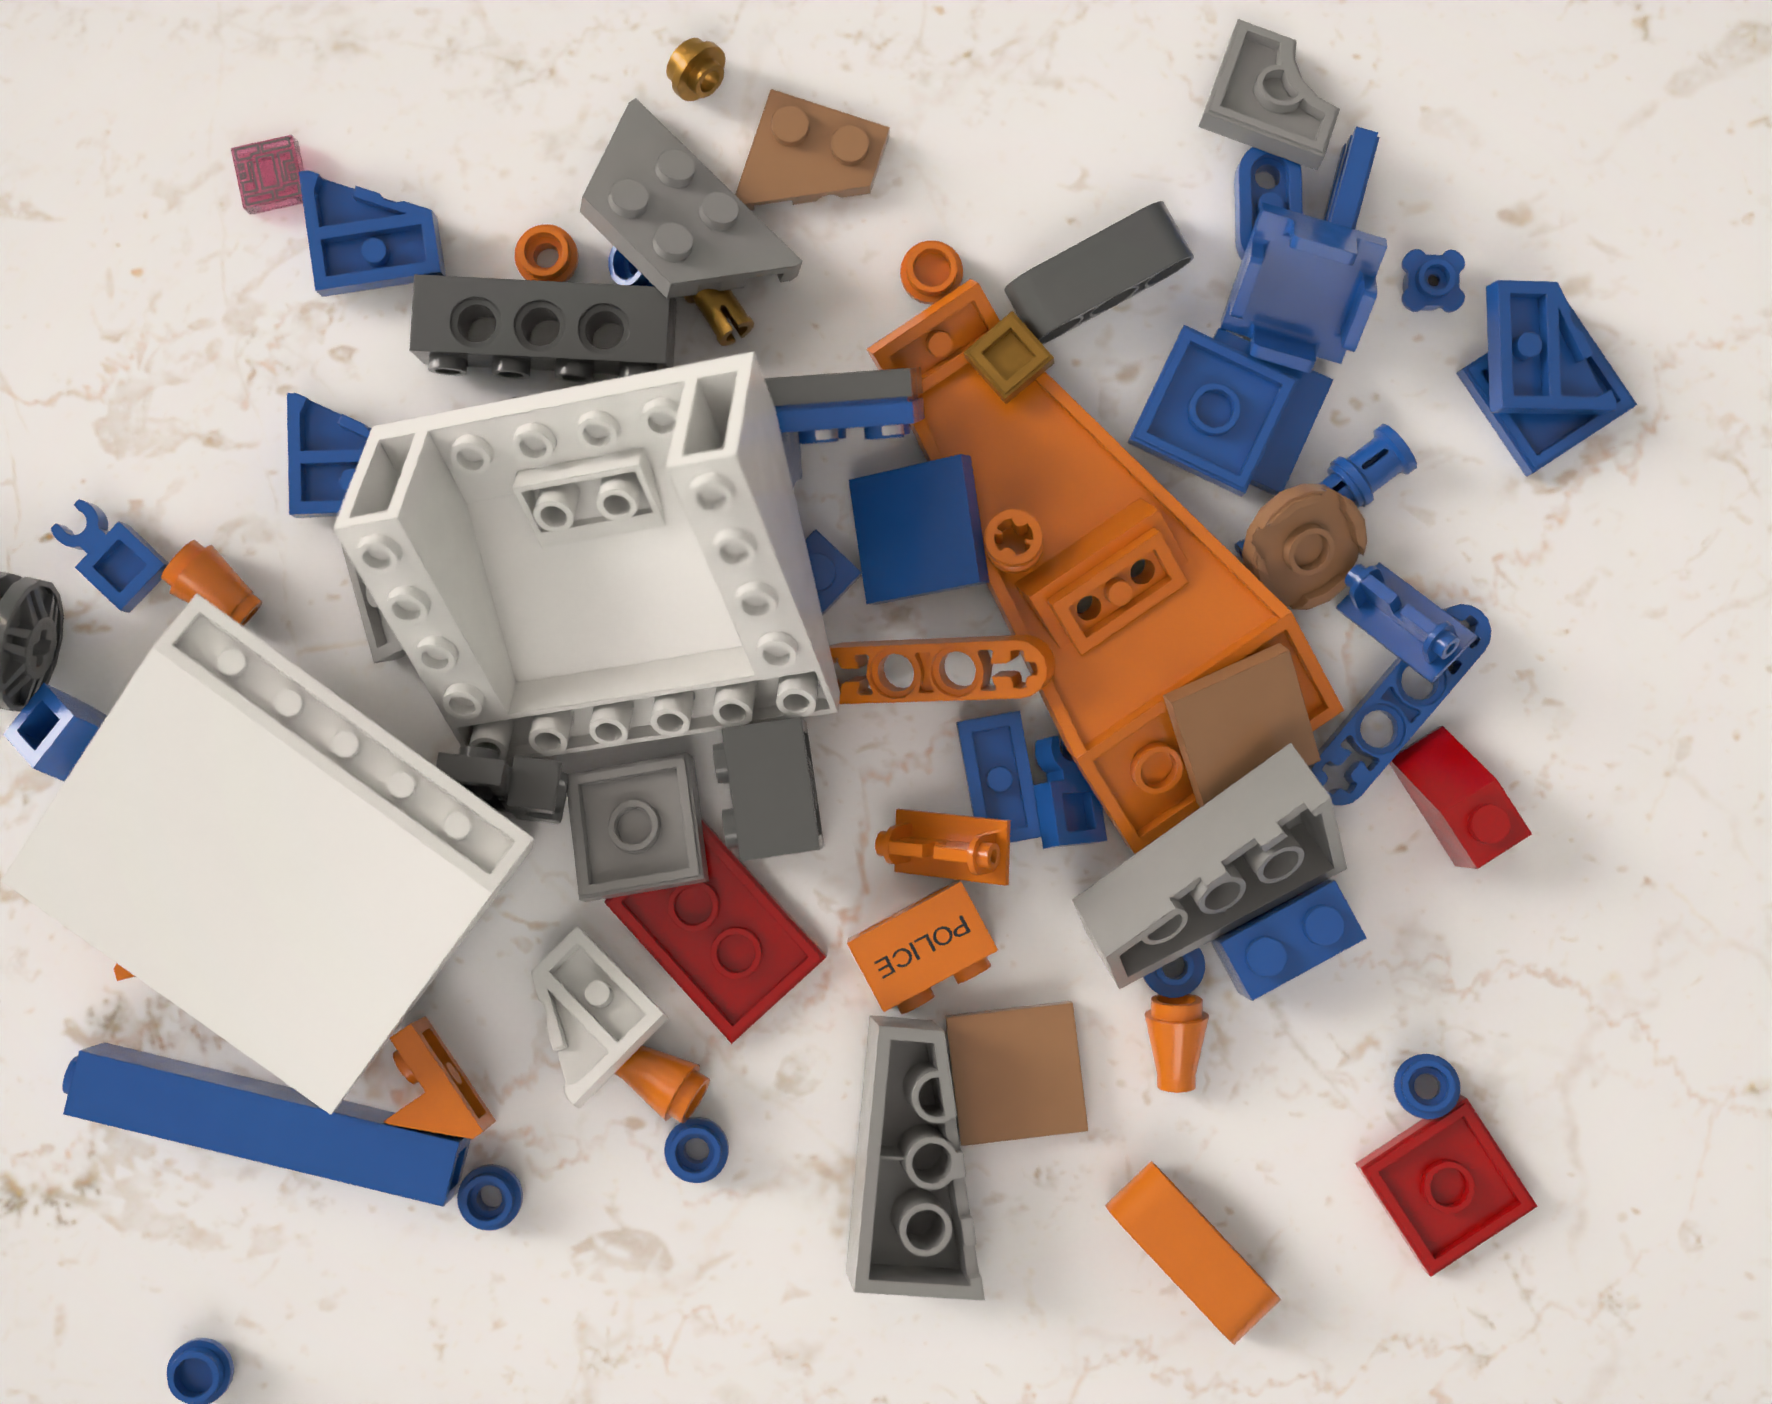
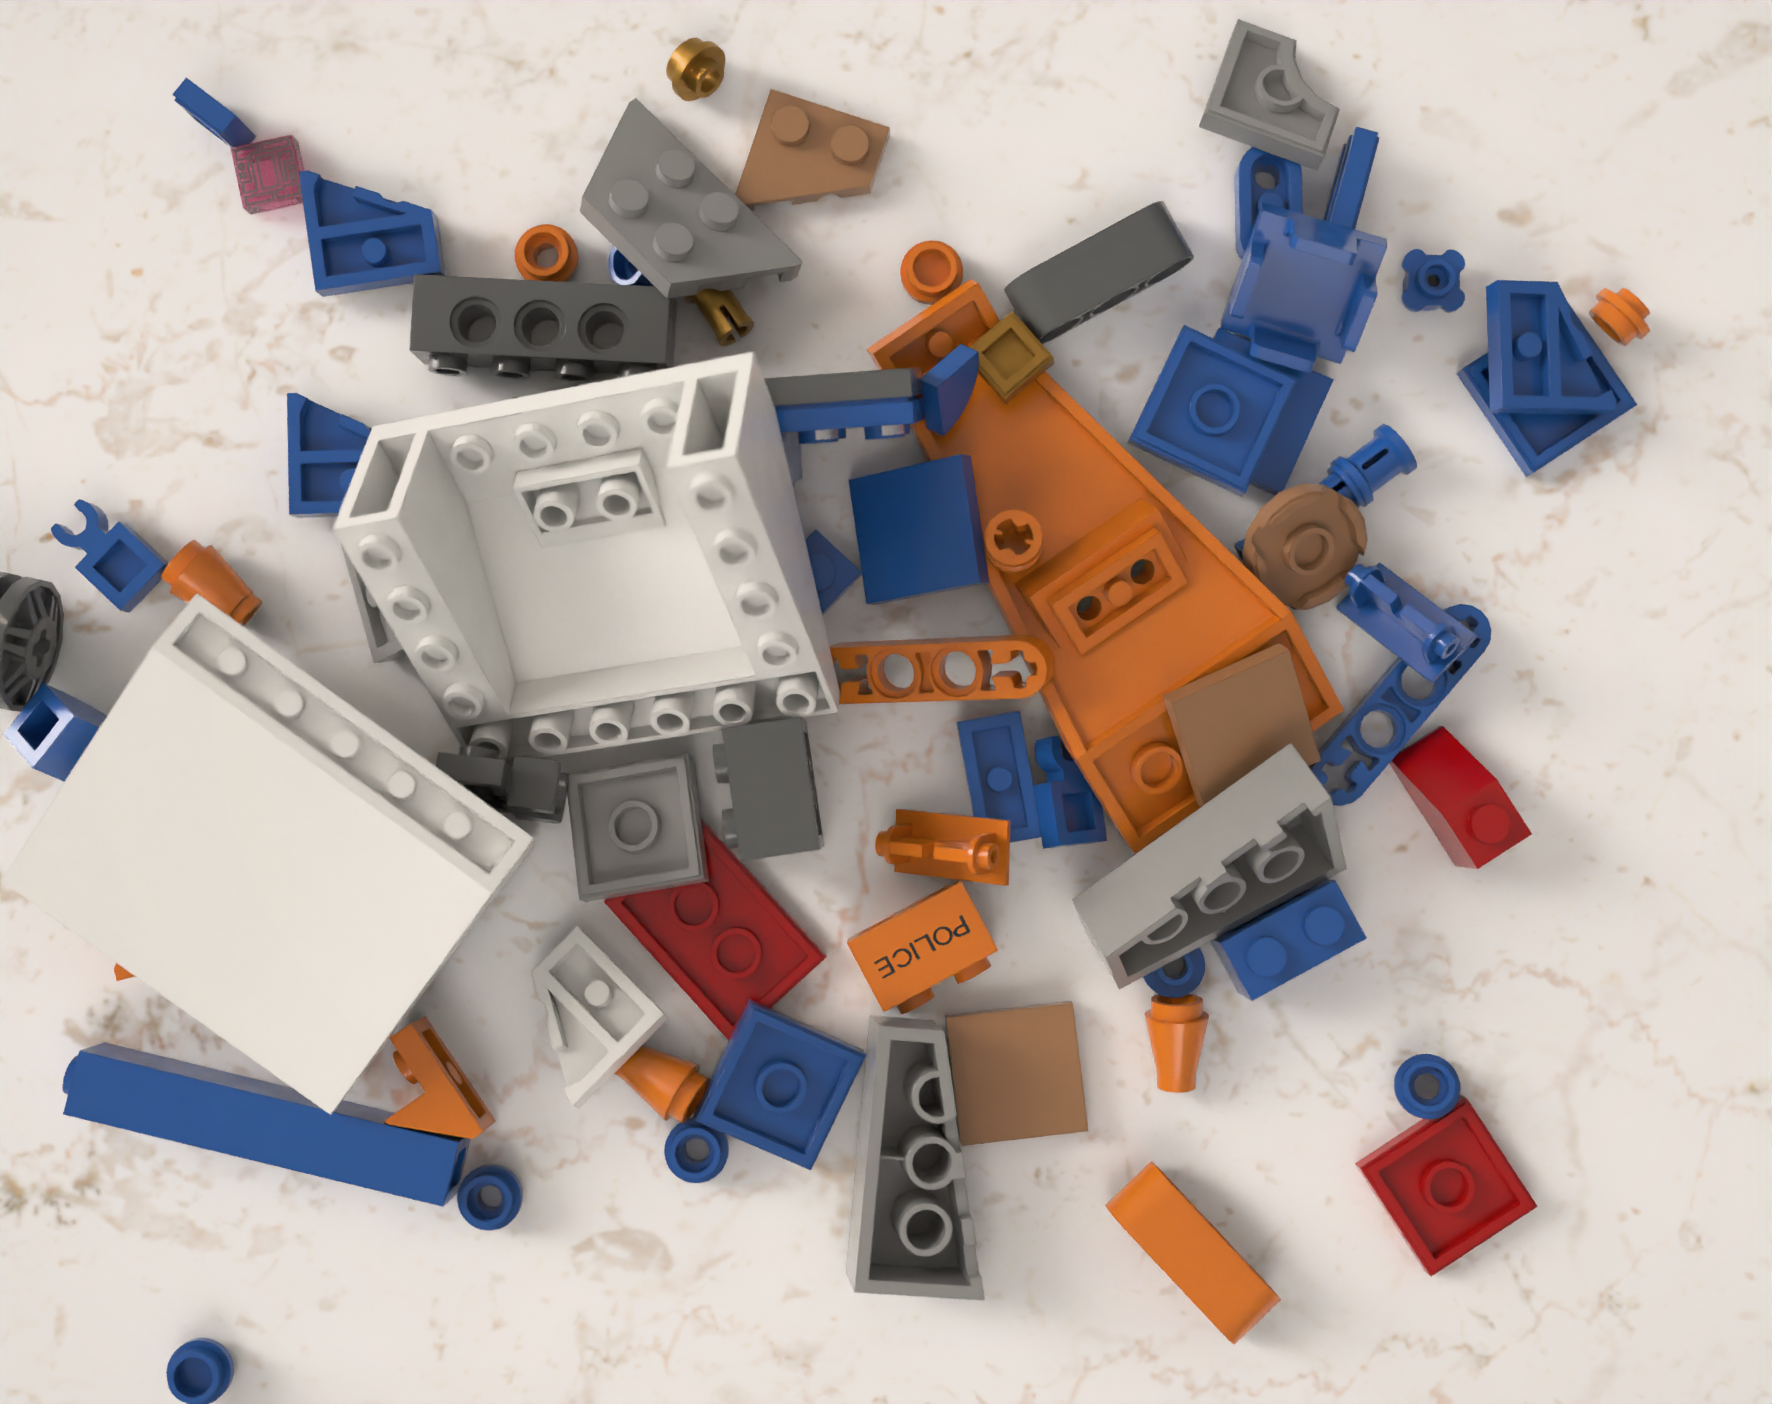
(212, 115): none -> blue tile
(779, 1084): none -> blue tile
(949, 388): none -> blue tile
(1620, 315): none -> orange plate

